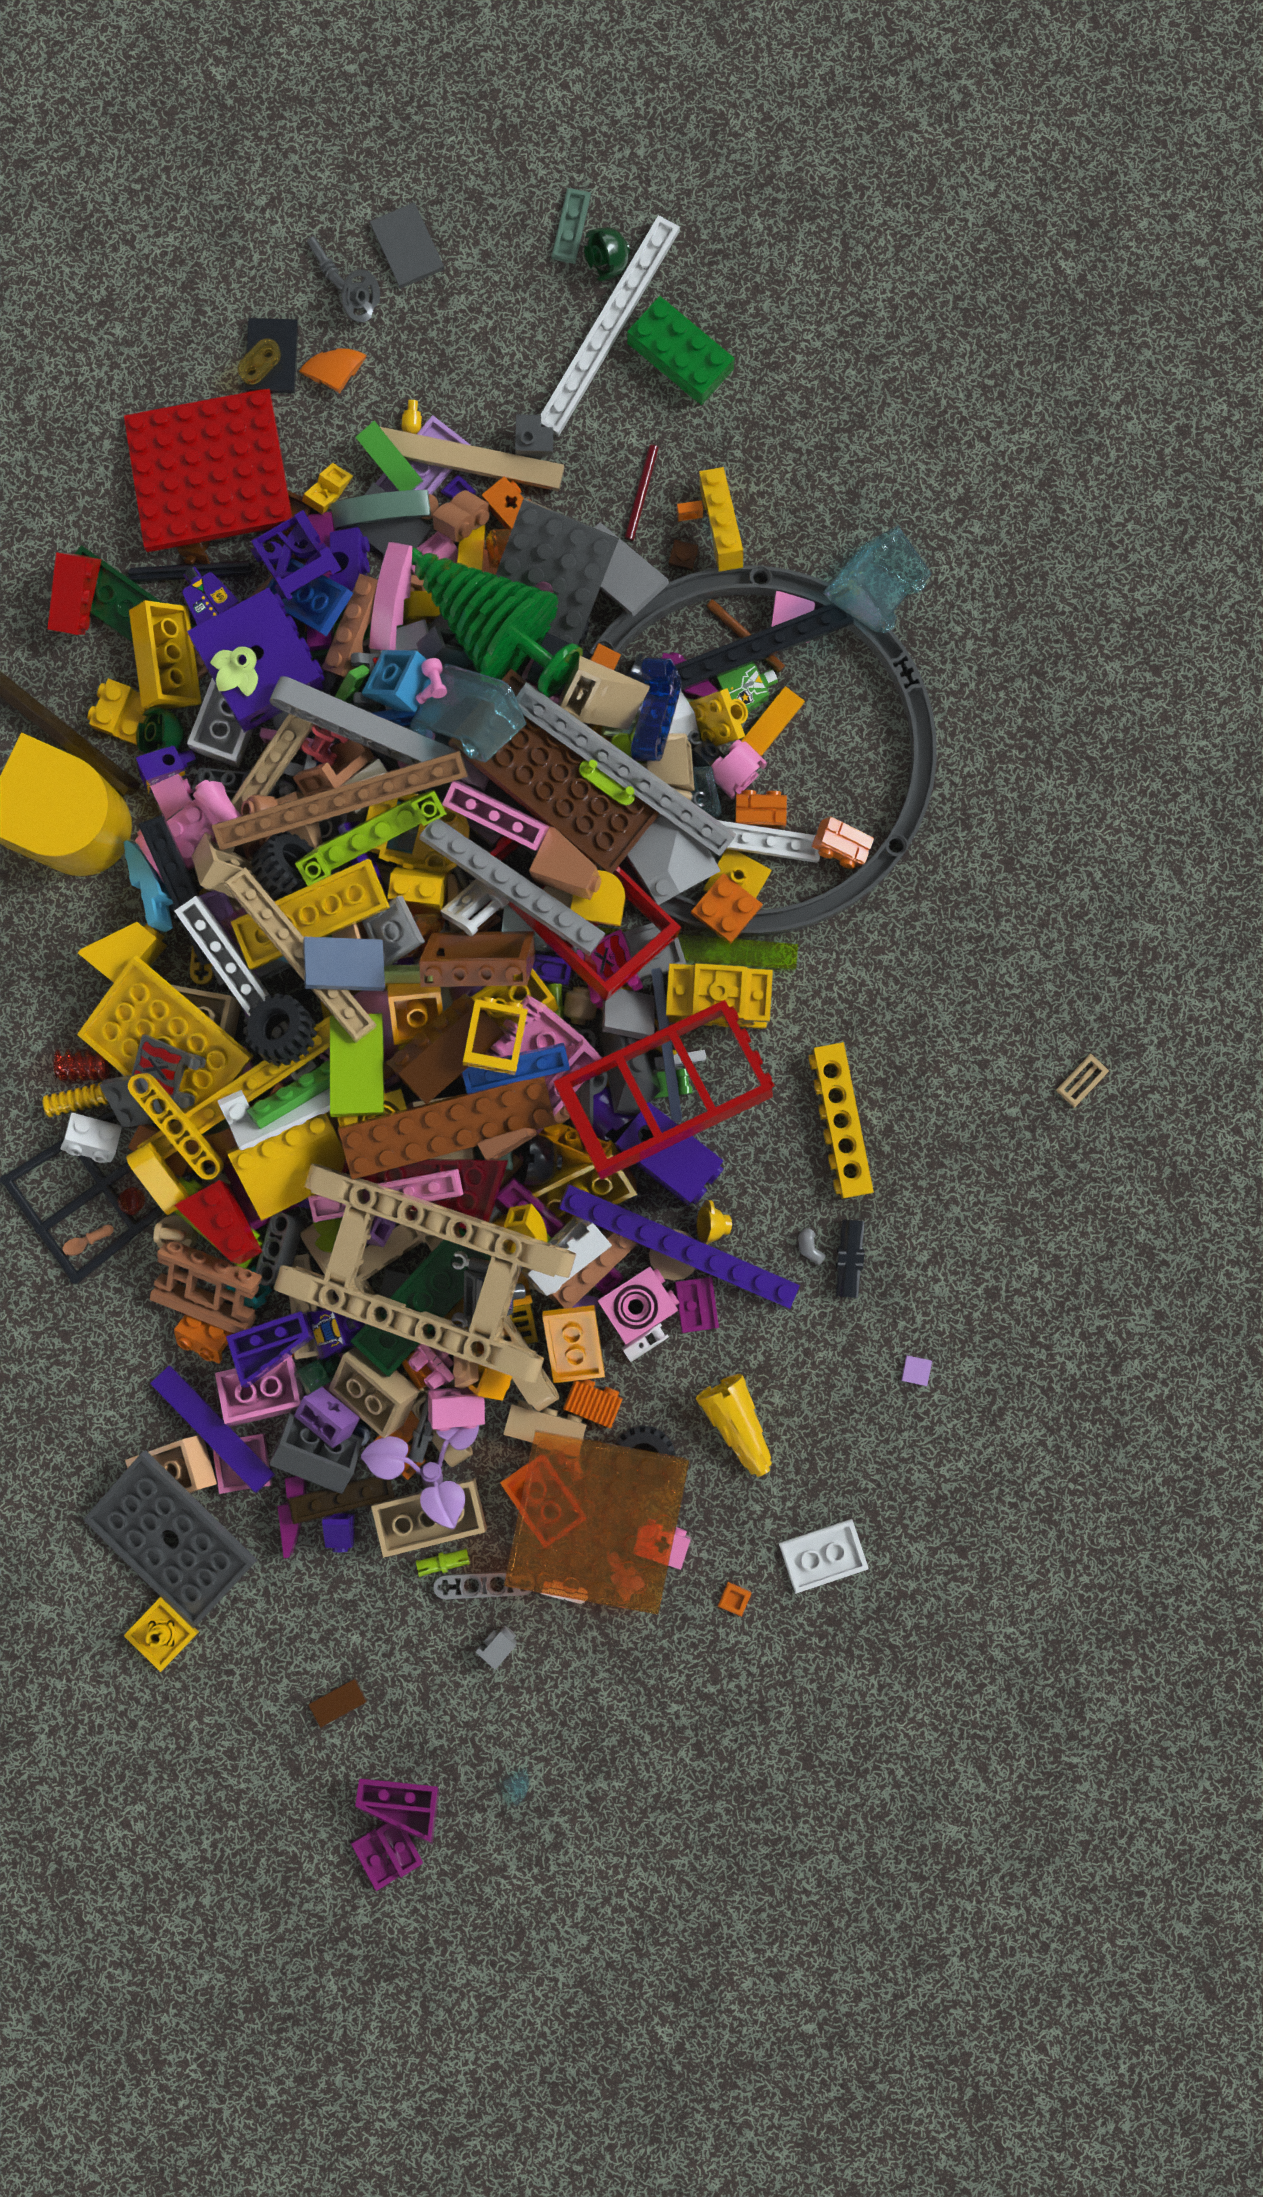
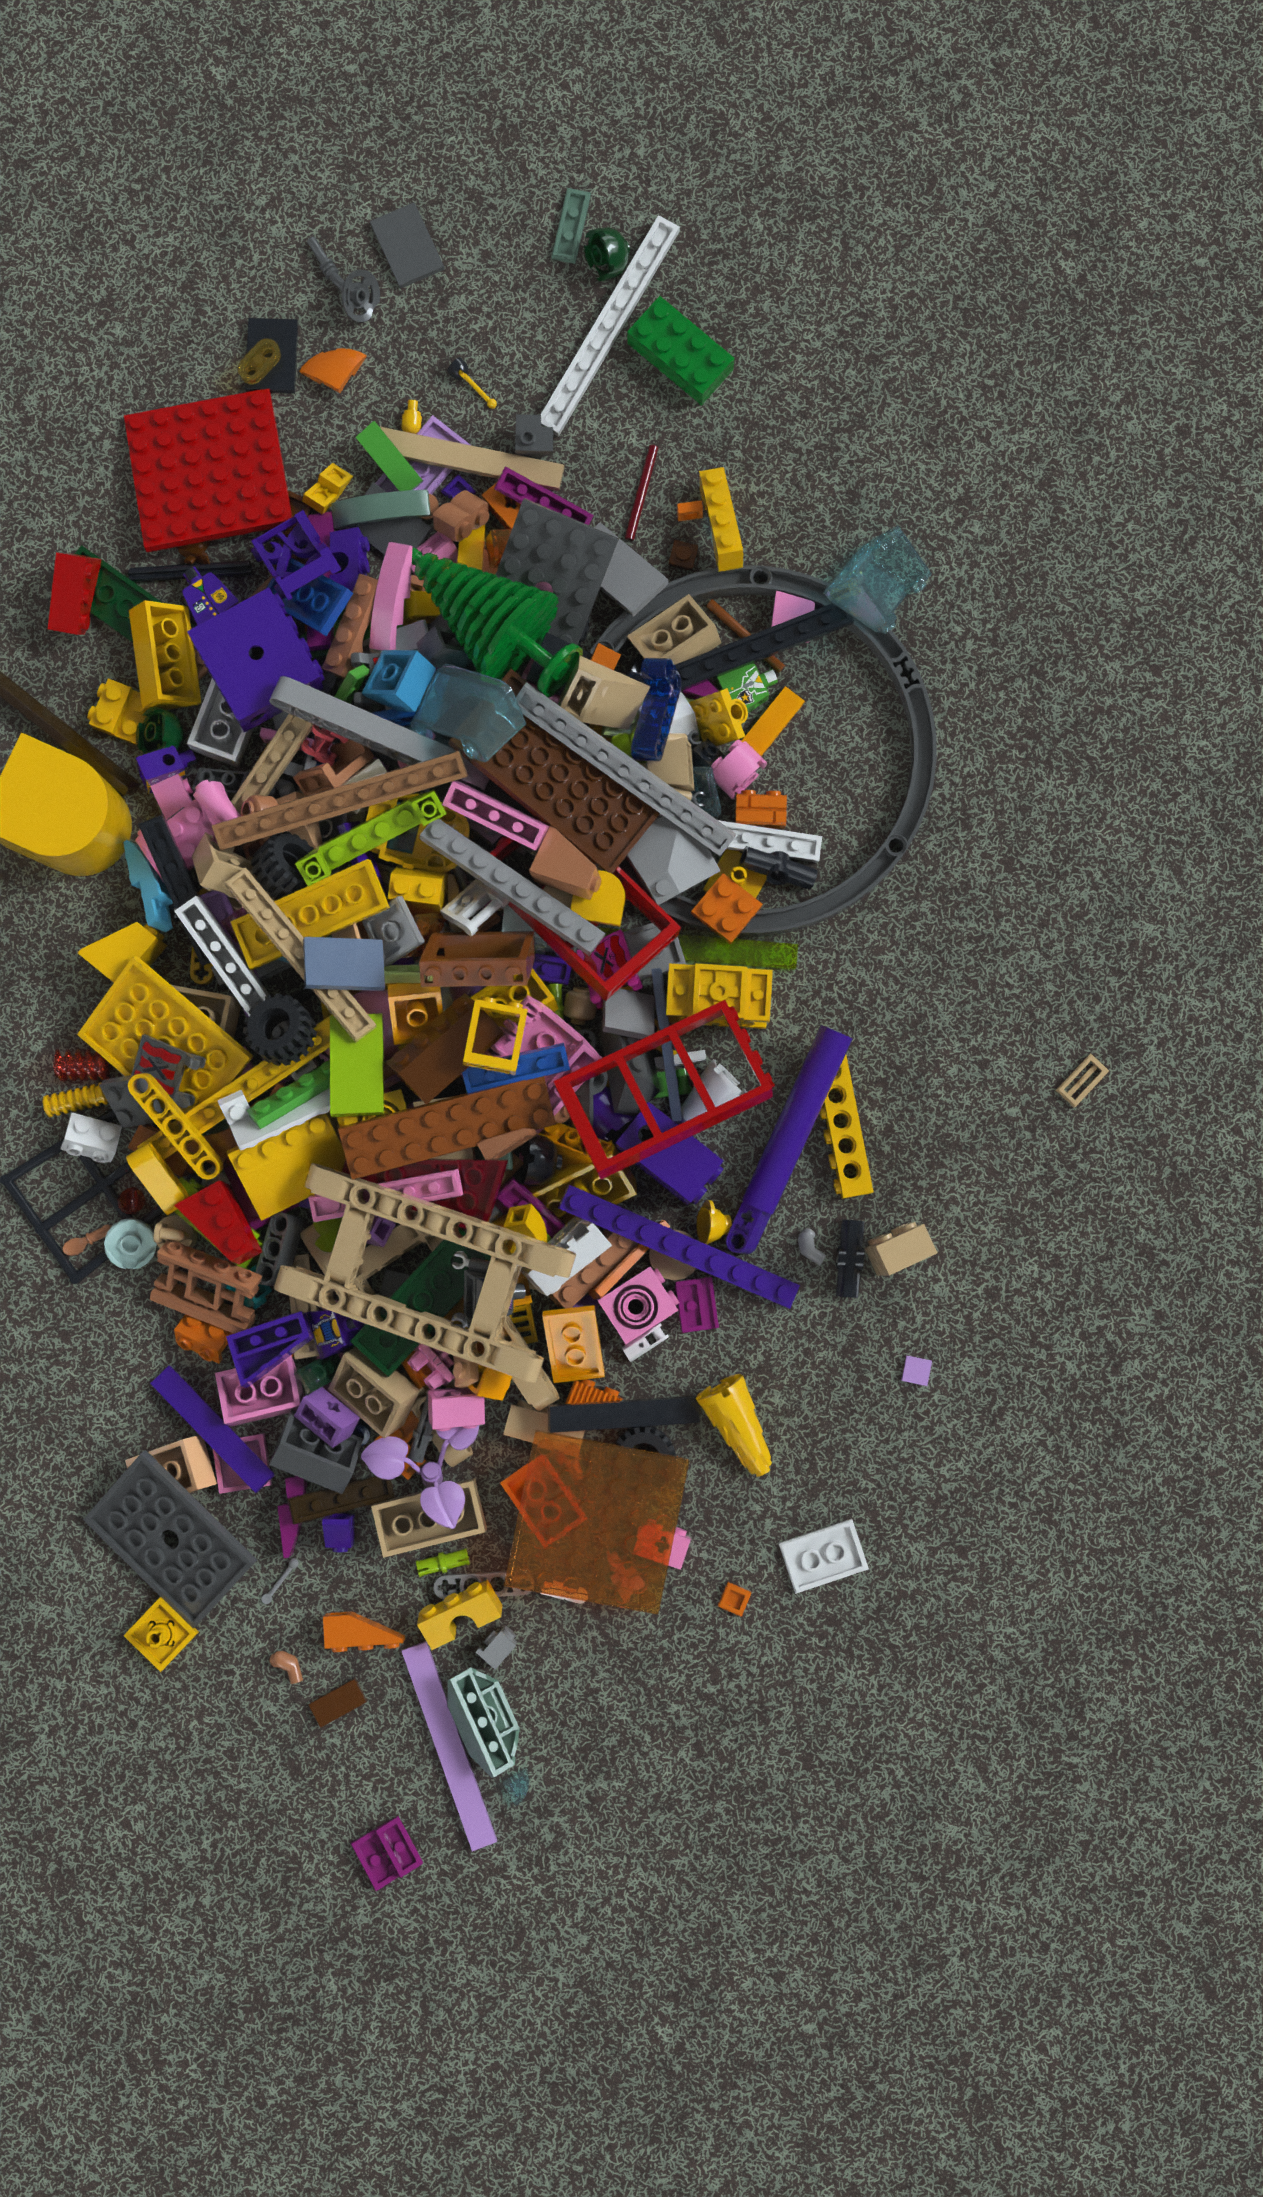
(130, 1243): none -> light aqua tile
(233, 673): yellowish green plate -> none
(267, 1598): none -> light grey hinge
(289, 1663): none -> nougat arm
(354, 1630): none -> orange slope
(400, 1805): magenta wedge -> none
(432, 668): bright pink piece -> none
(449, 1746): none -> lavender tile
(459, 370): none -> hinge
(476, 1602): none -> yellow arch
(483, 1720): none -> sand green wedge
(519, 487): none -> magenta slope
(590, 772): lime piece -> none
(620, 1269): none -> orange tile
(623, 1414): none -> black tile
(676, 633): none -> tan slope
(720, 1086): none -> white cone
(778, 868): none -> black piece
(788, 1138): none -> dark purple piece
(842, 843): brick -> none
(902, 1249): none -> tan brick

